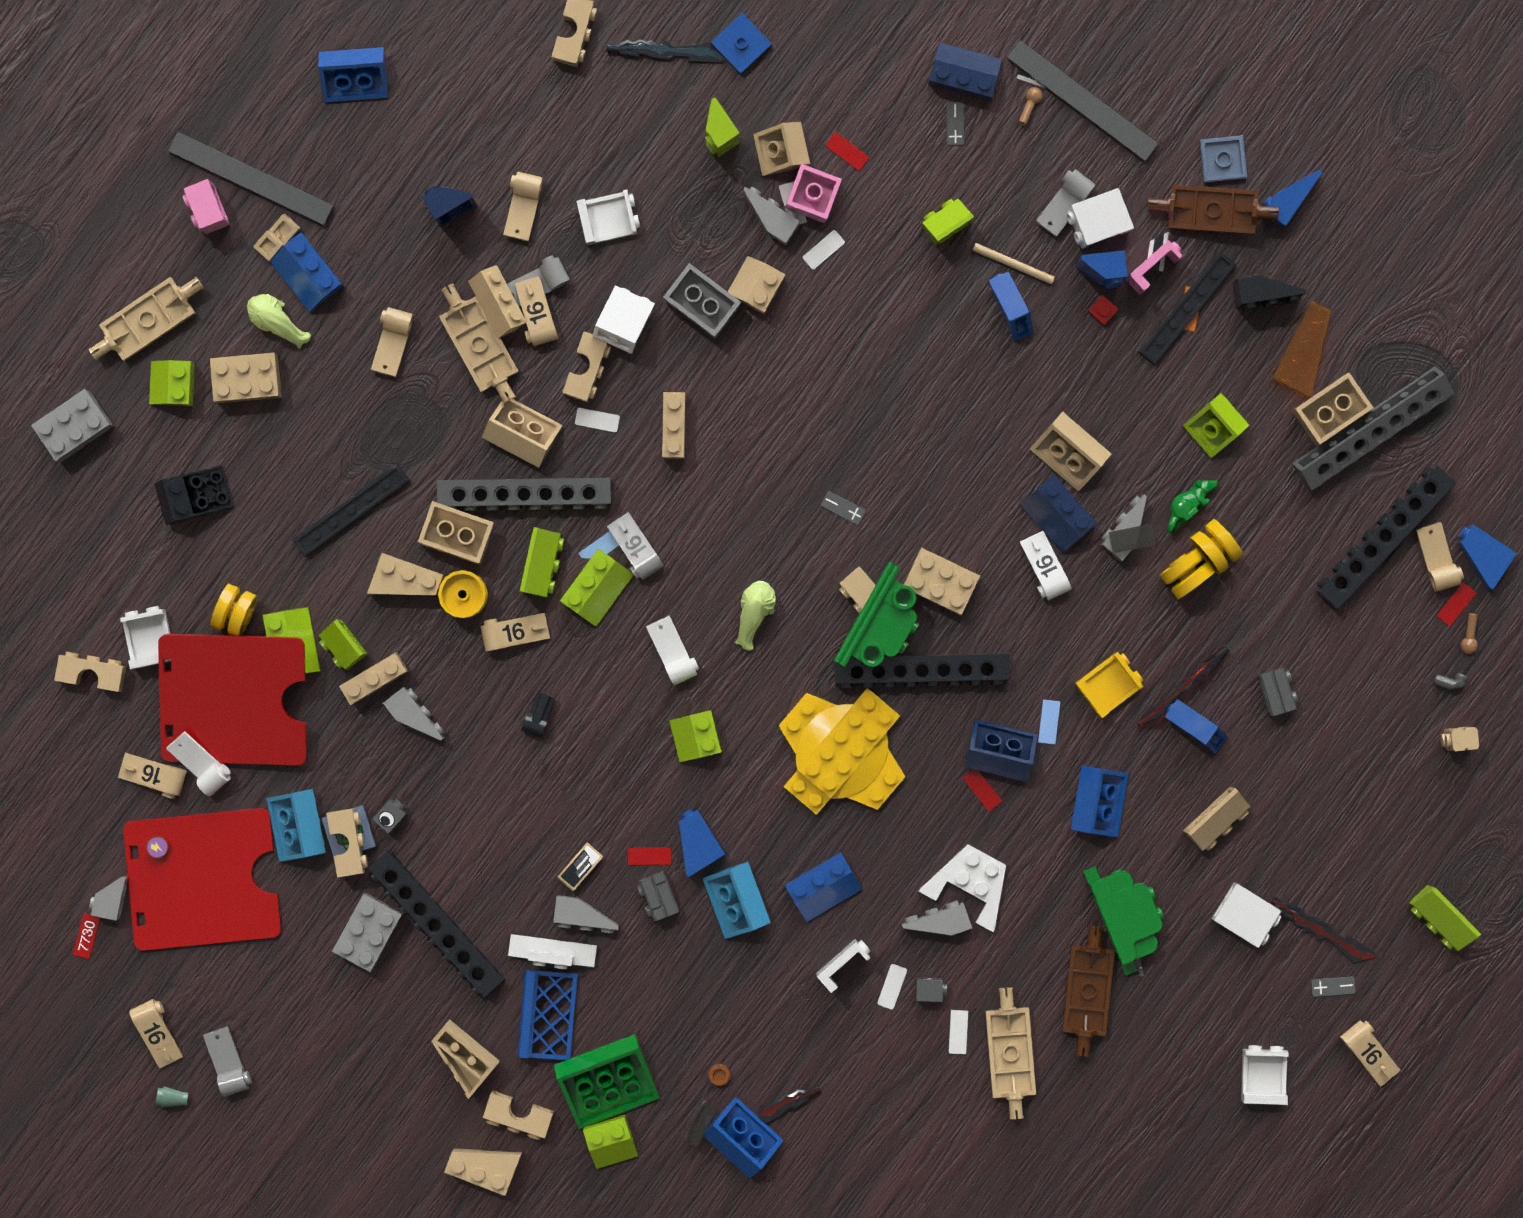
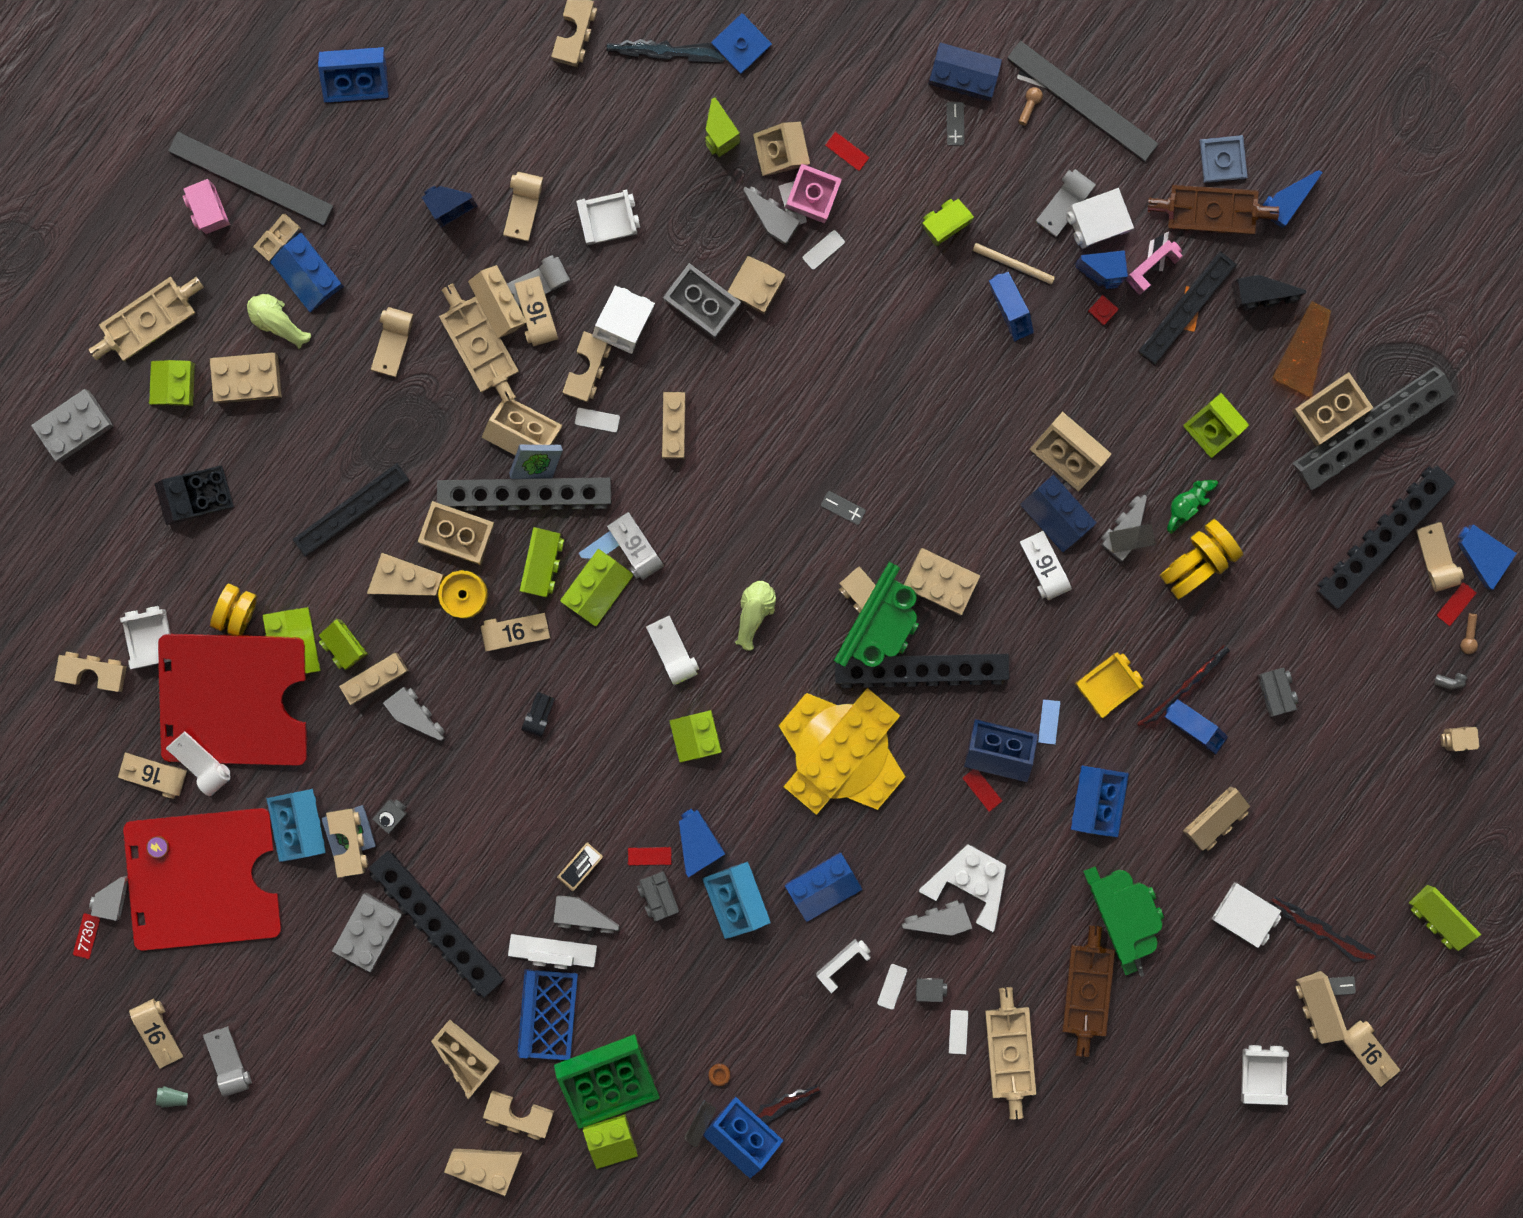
(535, 461): none -> sand blue tile
(1321, 1008): none -> tan slope

